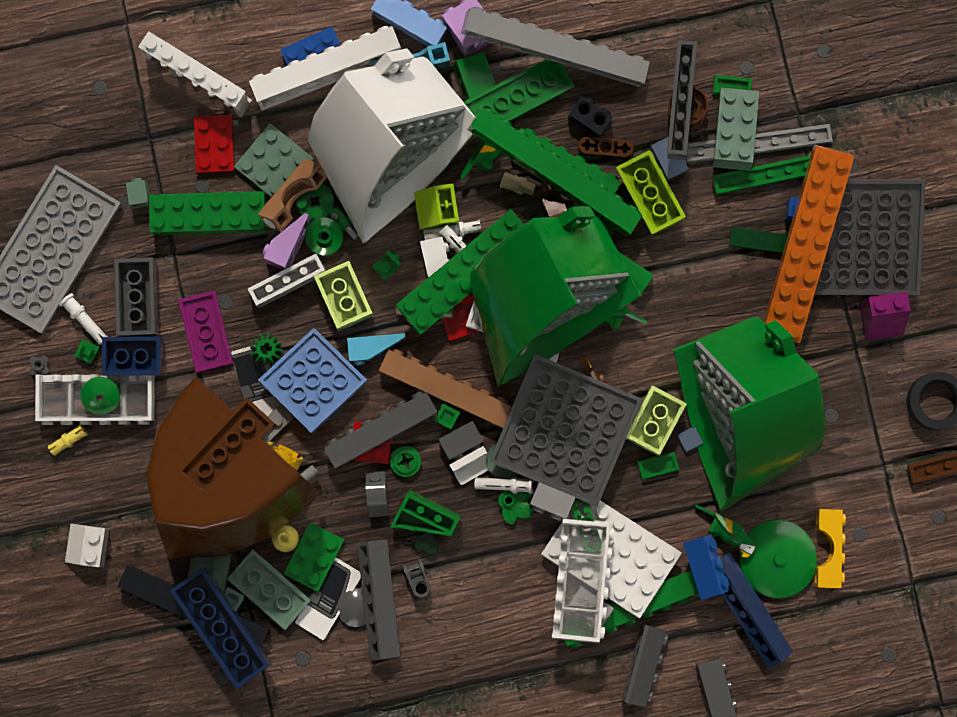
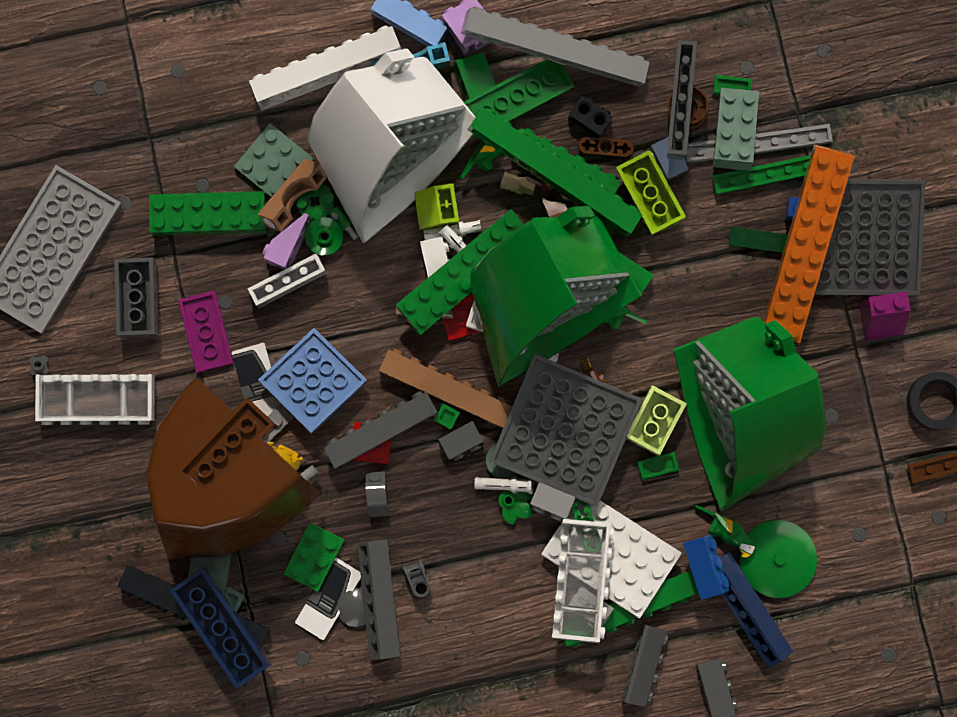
(67, 440): light yellow pin -> none
(78, 312): white pin -> none
(87, 351): green tile -> none
(87, 545): white slope -> none
(100, 386): green dish -> none
(132, 356): dark blue slope -> none
(138, 193): sand green brick -> none
(195, 71): white window -> none
(214, 144): red plate -> none
(262, 344): green gear -> none
(269, 589): sand green plate -> none
(285, 539): light yellow brick -> none
(313, 44): blue brick -> none
(343, 295): yellowish green brick -> none
(367, 348): medium azure slope -> none
(387, 265): green bracket -> none
(402, 470): green gear -> none
(425, 515): green wedge -> none
(427, 543): clear green tile -> none
(470, 466): white panel -> none
(690, 439): sand blue tile -> none
(830, 572): yellow arch -> none

